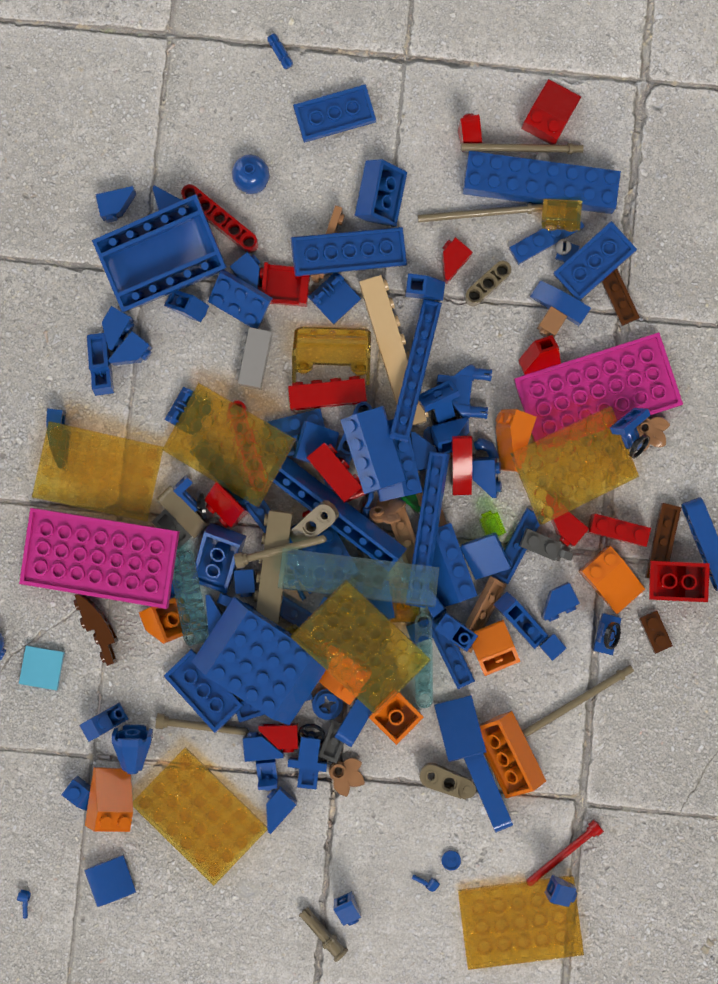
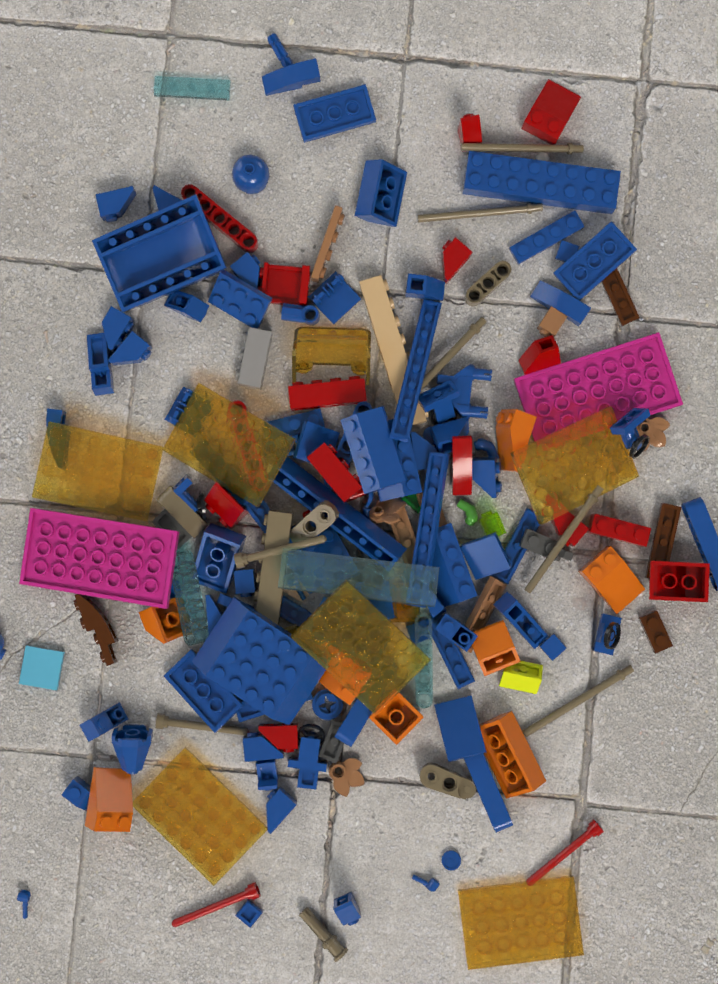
(110, 881): blue slope -> none
(192, 88): none -> clear light blue tile
(249, 913): none -> blue tile
(251, 892): none -> red piece
(291, 77): none -> blue slope
(298, 314): none -> blue piece
(348, 251): blue tile -> none
(471, 513): none -> bright green arm
(474, 329): none -> dark tan bar
(522, 677): none -> neon yellow panel
(559, 247): light grey hinge -> none
(559, 600): blue slope -> none
(560, 891): blue slope -> none
(561, 214): clear yellow brick -> none
(592, 498): none -> dark tan bar

